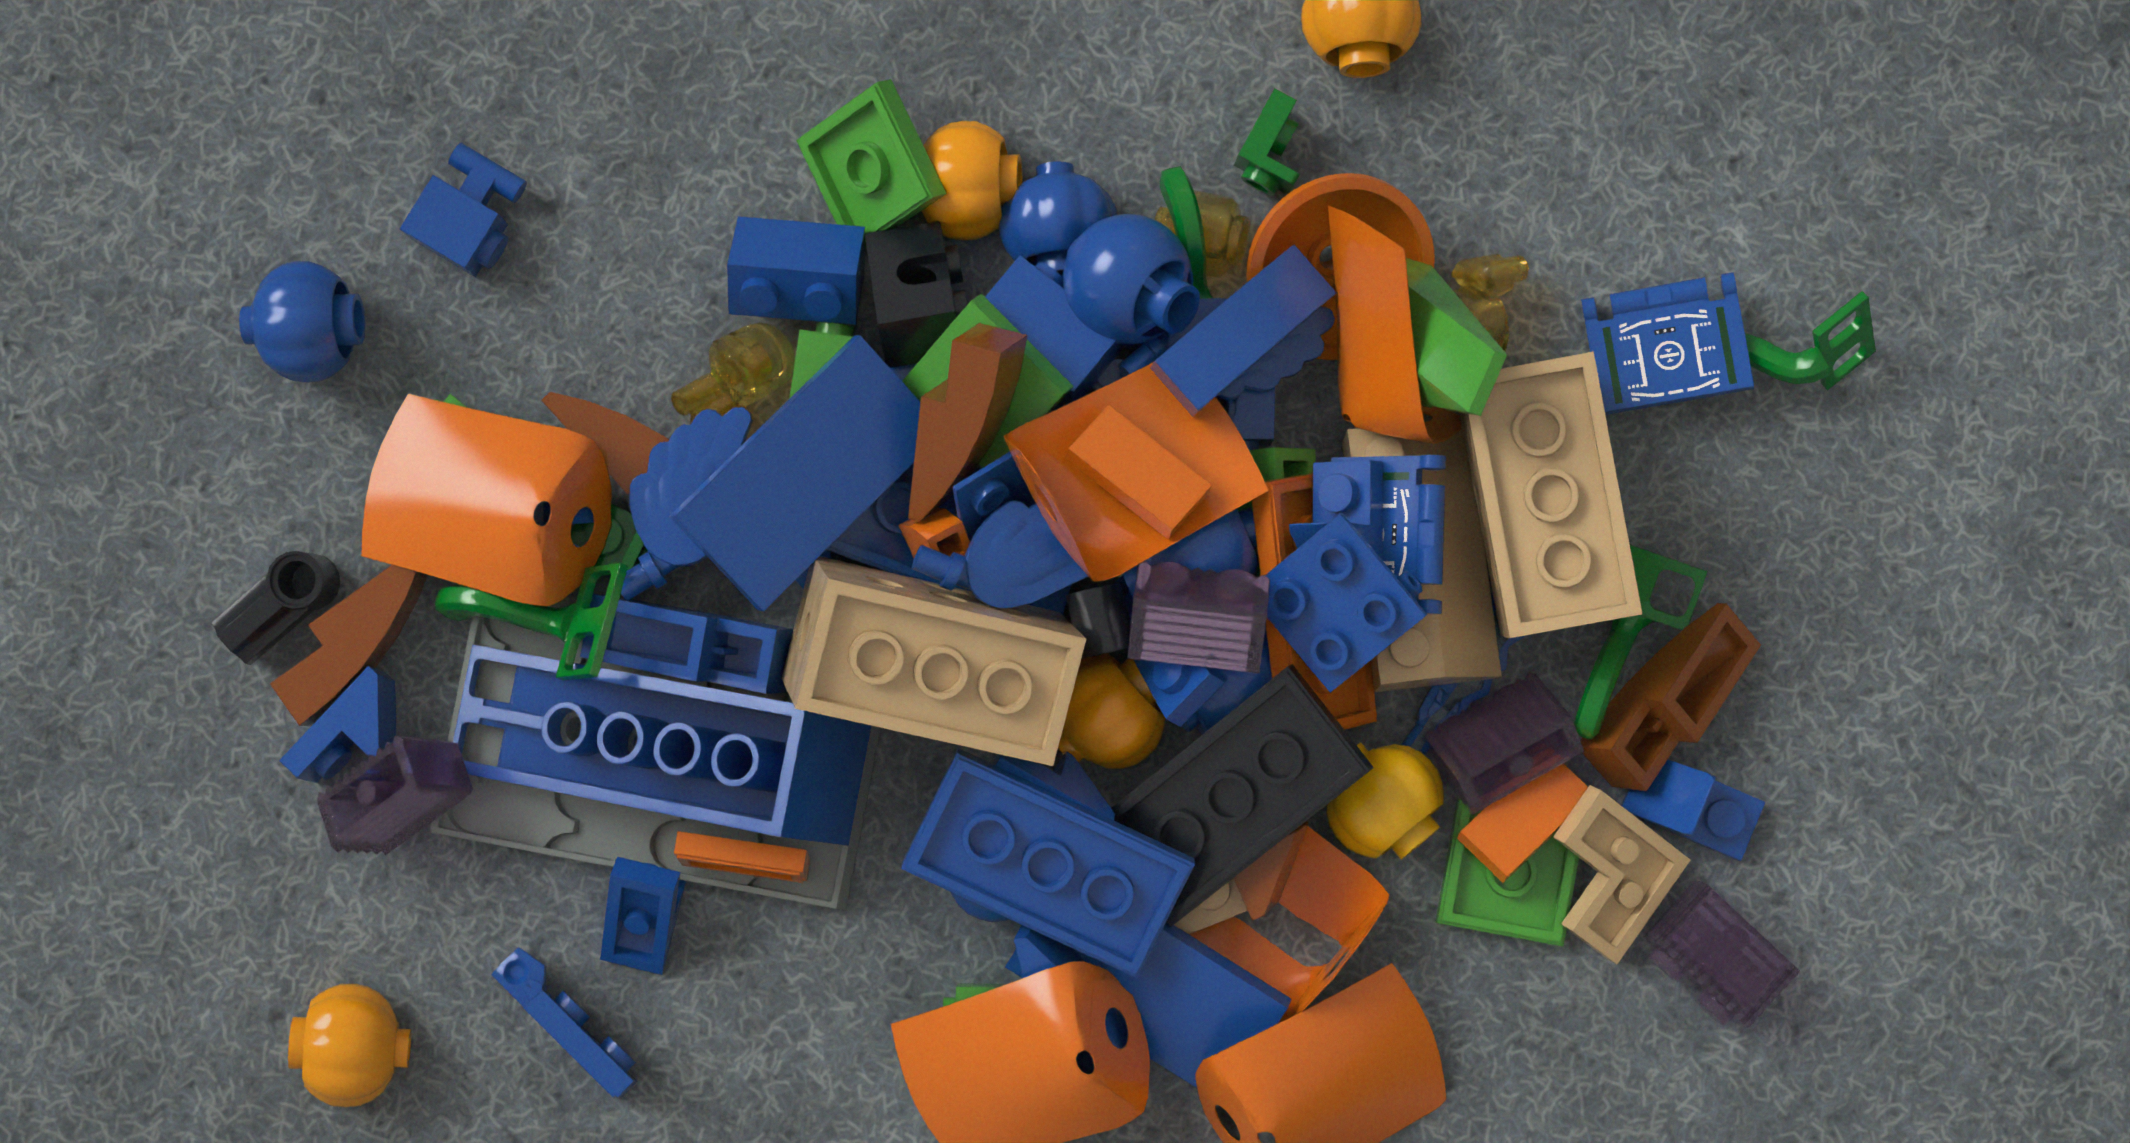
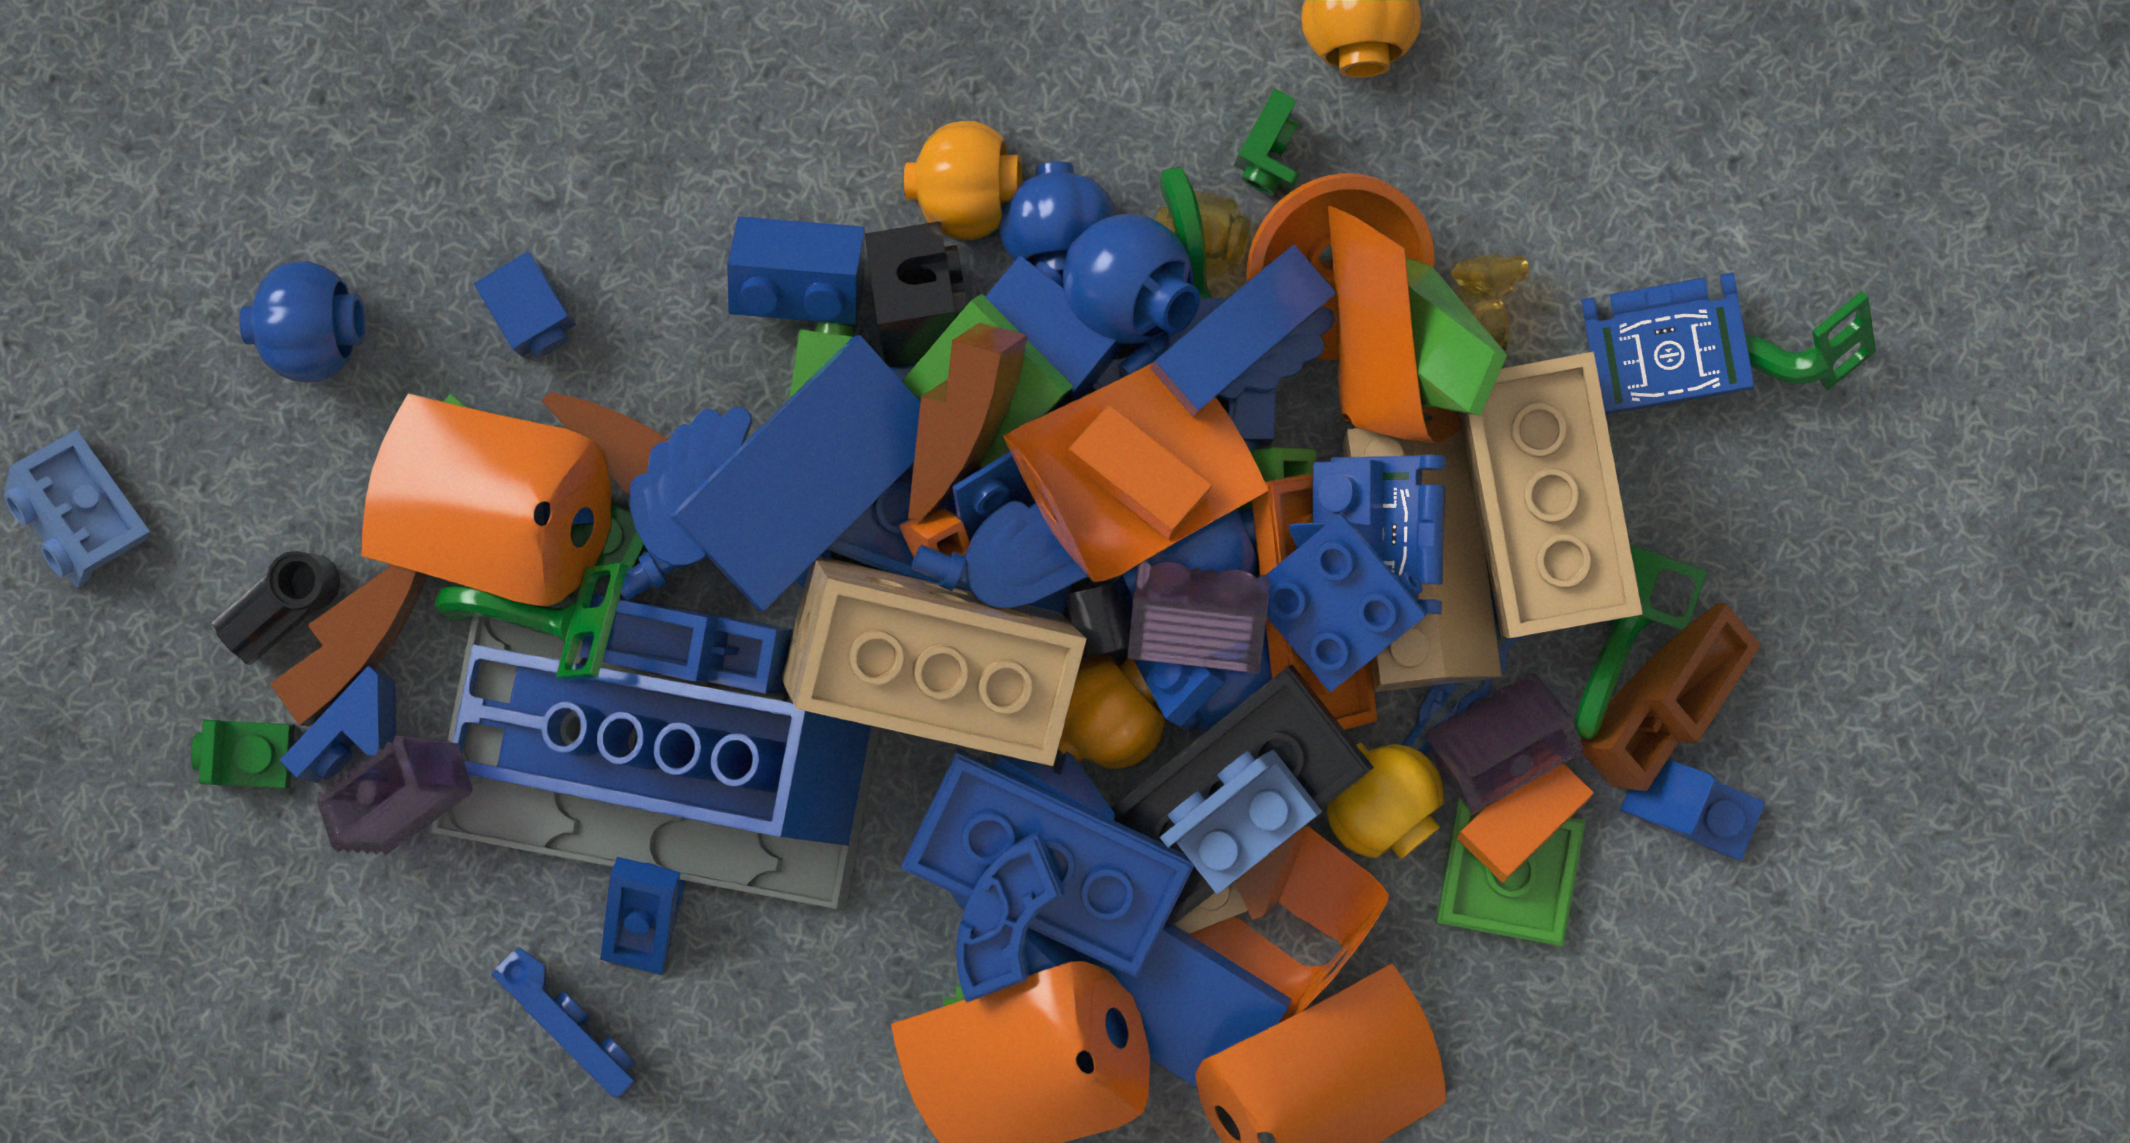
(73, 508): none -> medium blue bracket
(242, 753): none -> green bracket
(348, 1045): light orange plant -> none
(457, 221): blue brick -> none
(526, 306): none -> blue brick
(742, 857): orange tile -> none
(743, 371): clear yellow piece -> none
(871, 162): bright green tile -> none
(1000, 915): none -> blue tile
(1242, 820): none -> medium blue bracket
(1631, 877): tan plate -> none
(1719, 955): clear purple brick -> none

